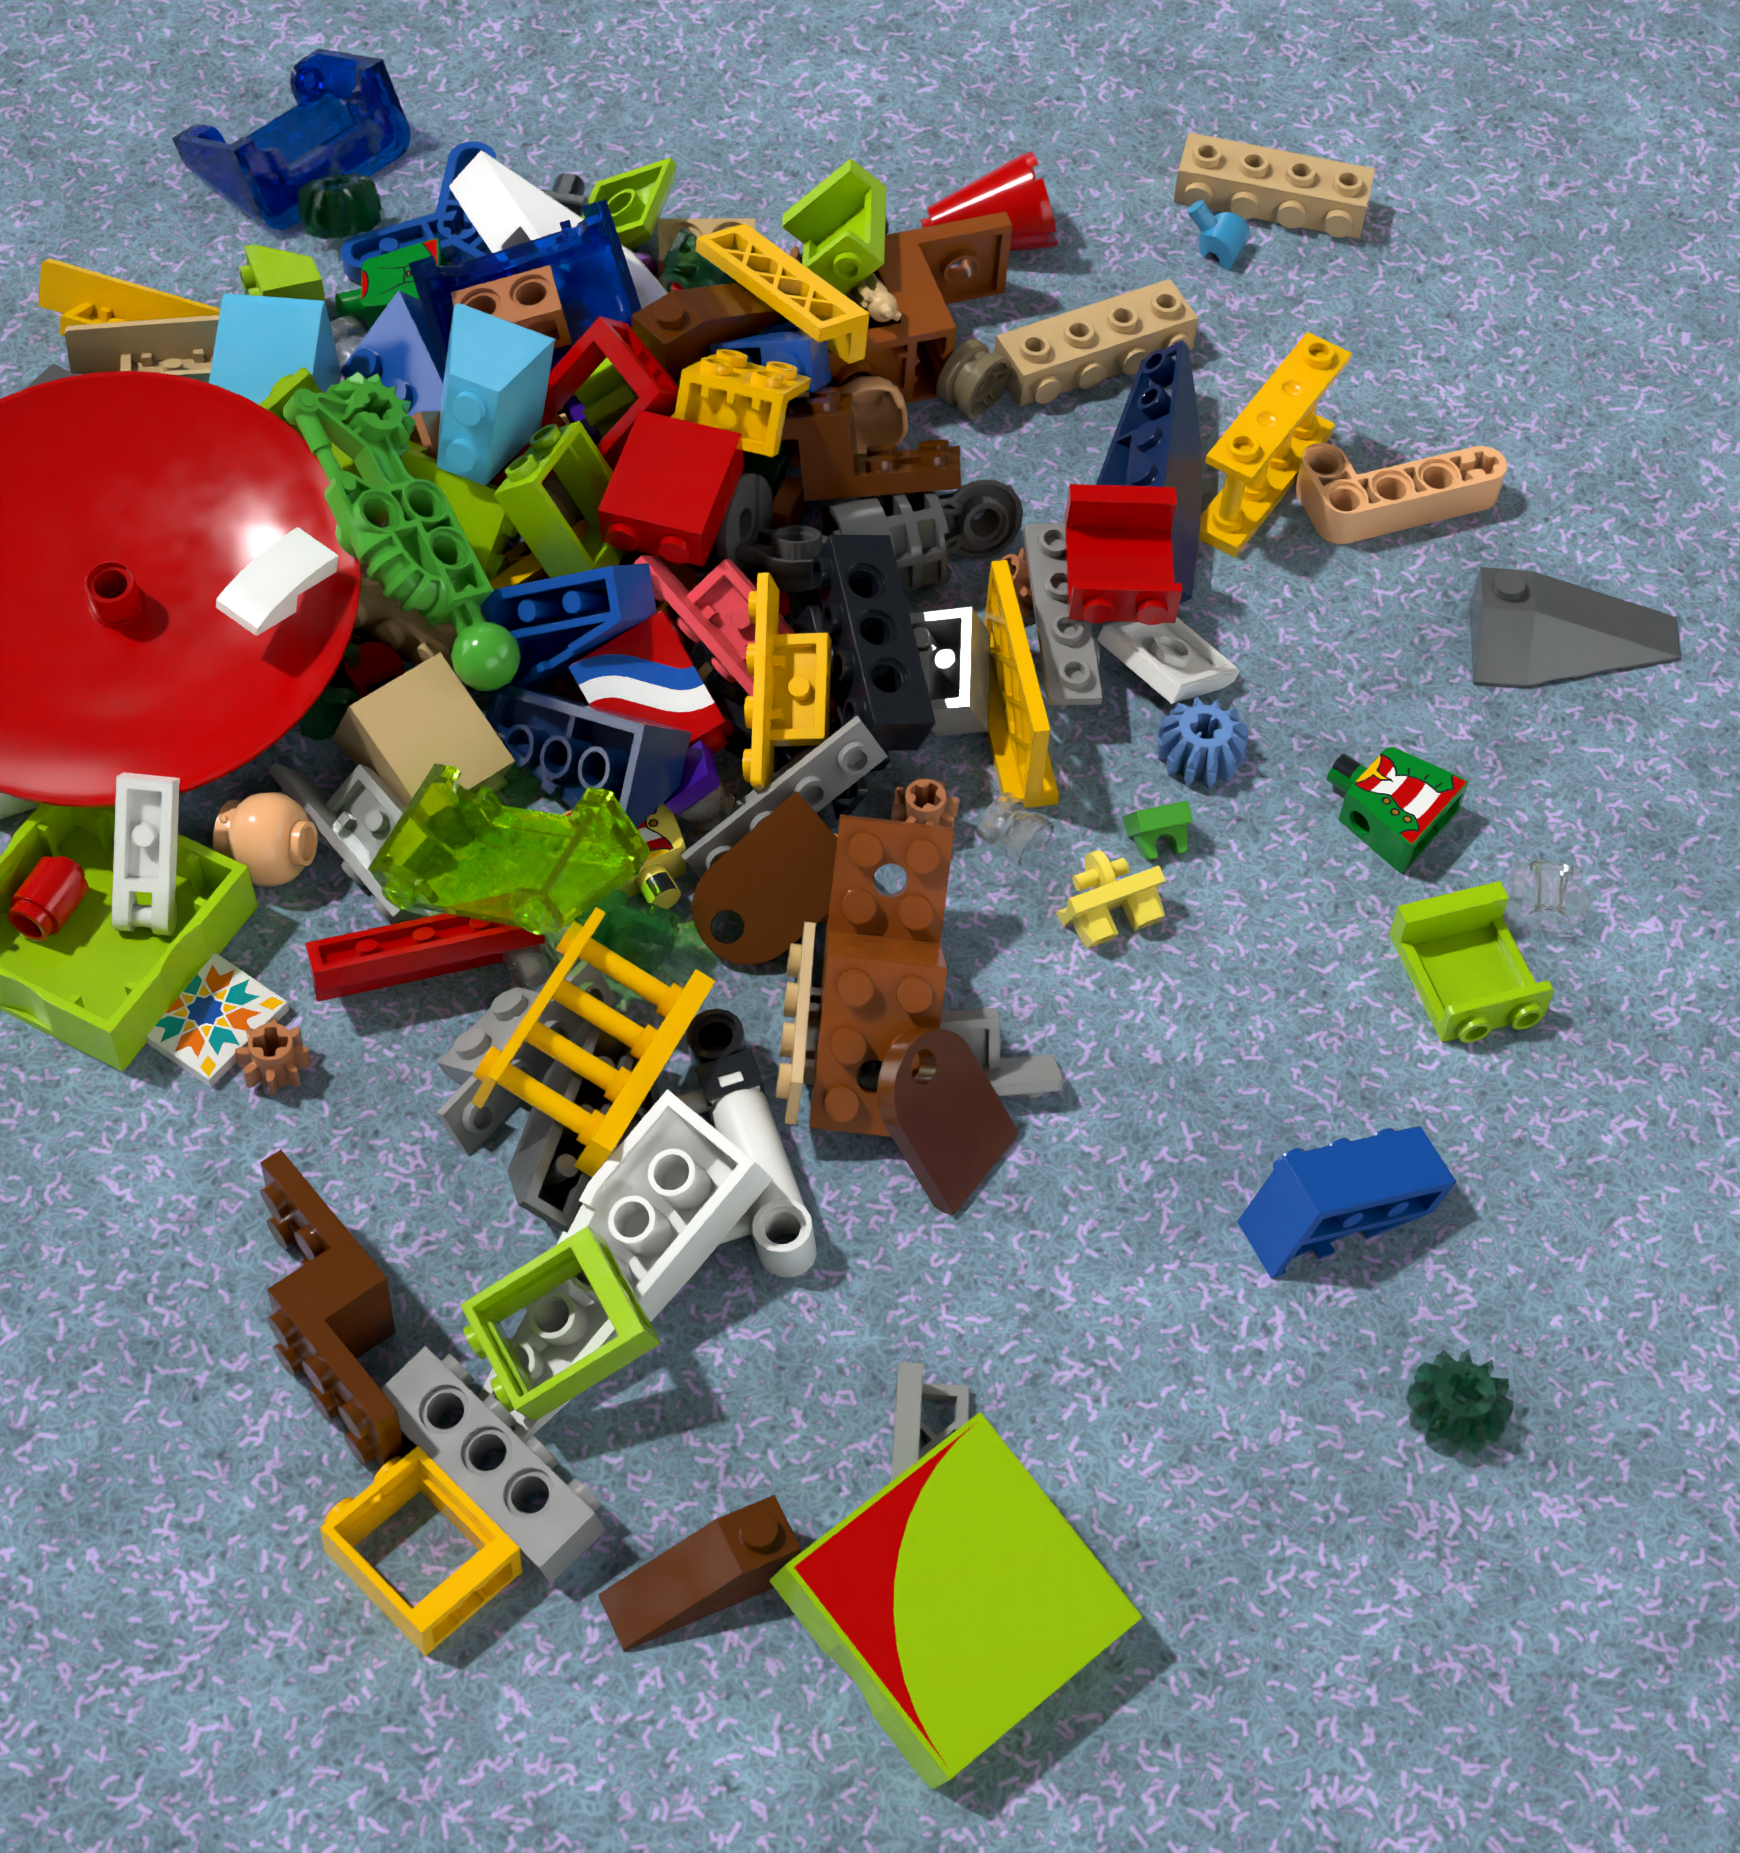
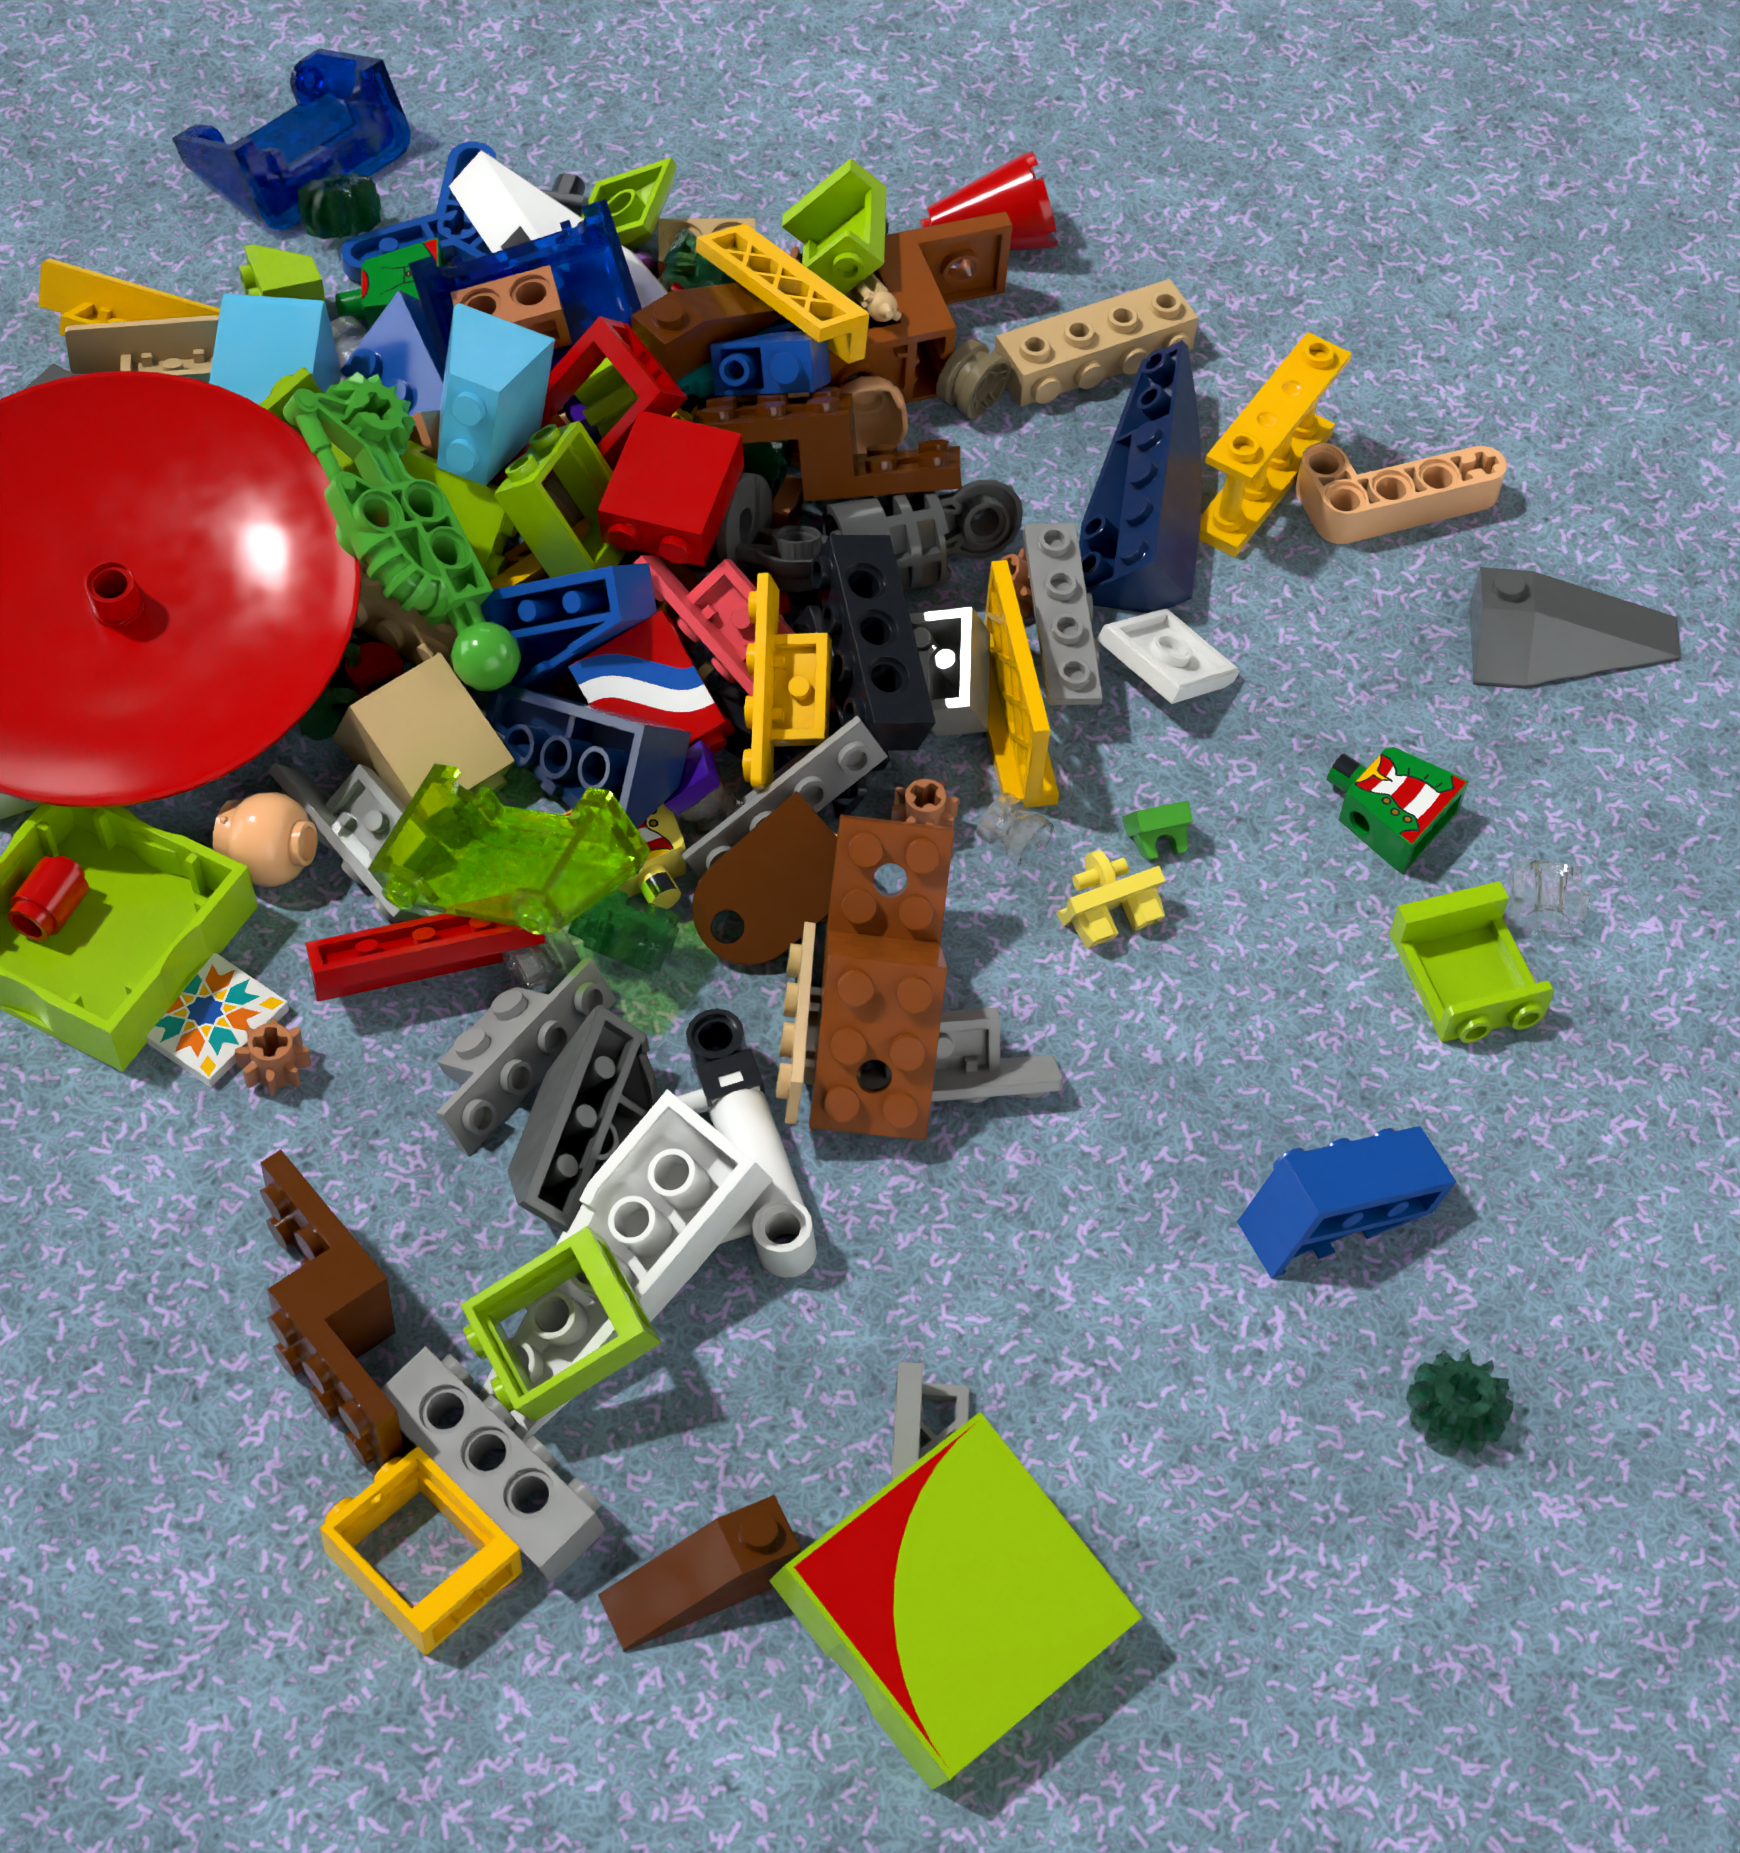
(145, 852): white plate -> none
(271, 582): white slope -> none
(622, 1087): yellow fence -> none
(740, 397): yellow bracket -> none
(945, 1117): reddish brown tile -> none
(1120, 554): red panel -> none
(1202, 742): medium blue gear -> none
(1220, 234): dark azure piece -> none
(1274, 185): tan brick -> none

